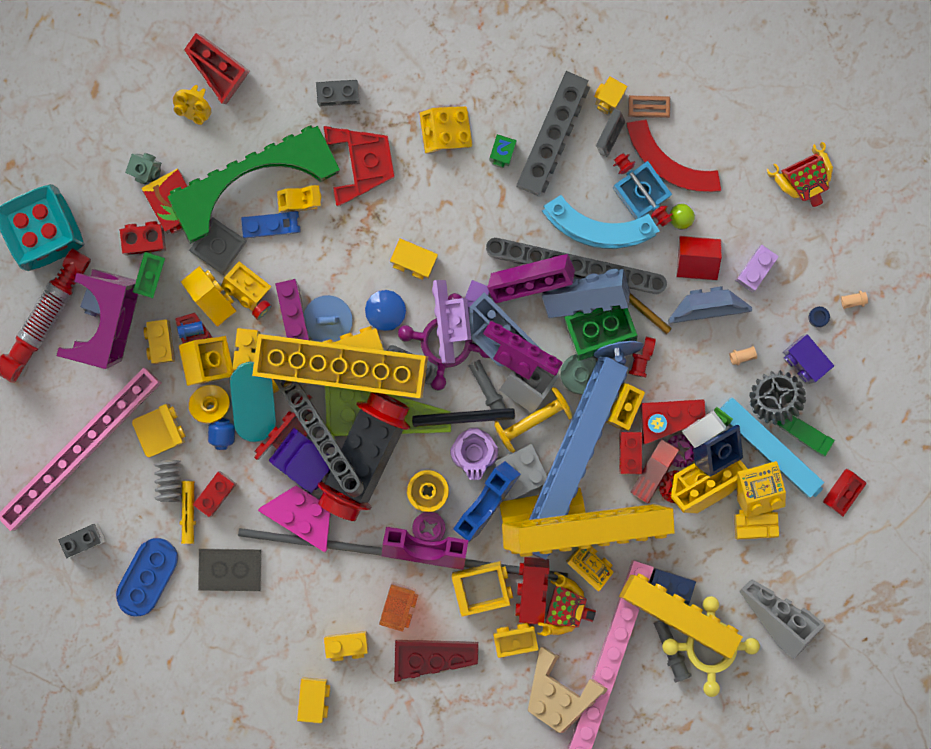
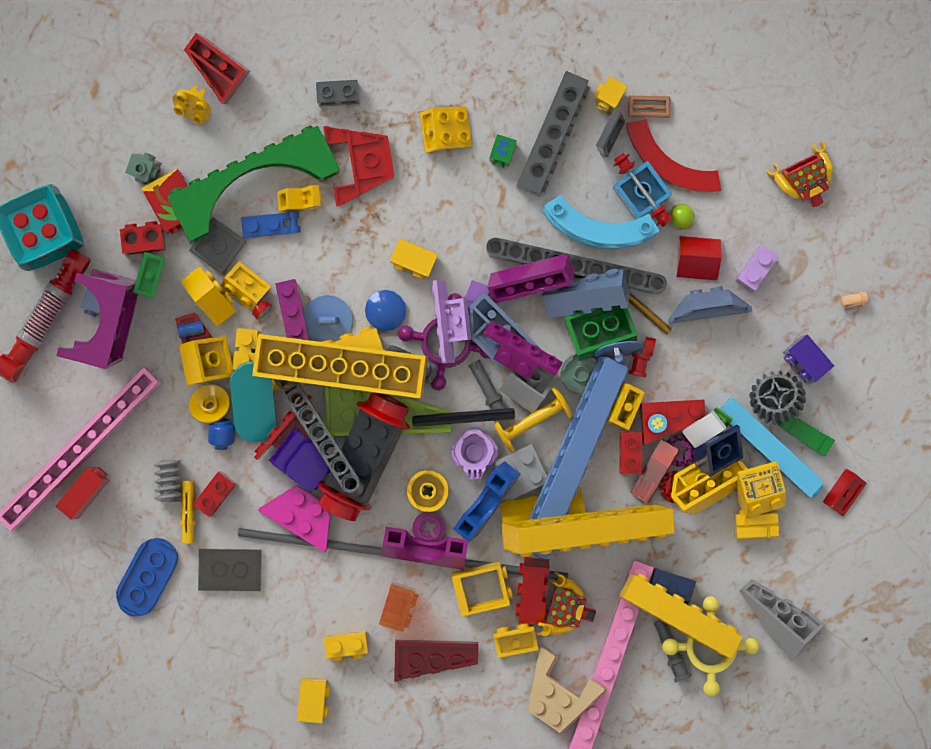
(81, 540): dark grey hips -> none
(83, 492): none -> red brick
(159, 430): yellow bracket -> none
(160, 341): yellow brick -> none
(590, 567): yellow slope -> none
(744, 355): light nougat pin -> none
(819, 316): dark blue tile -> none

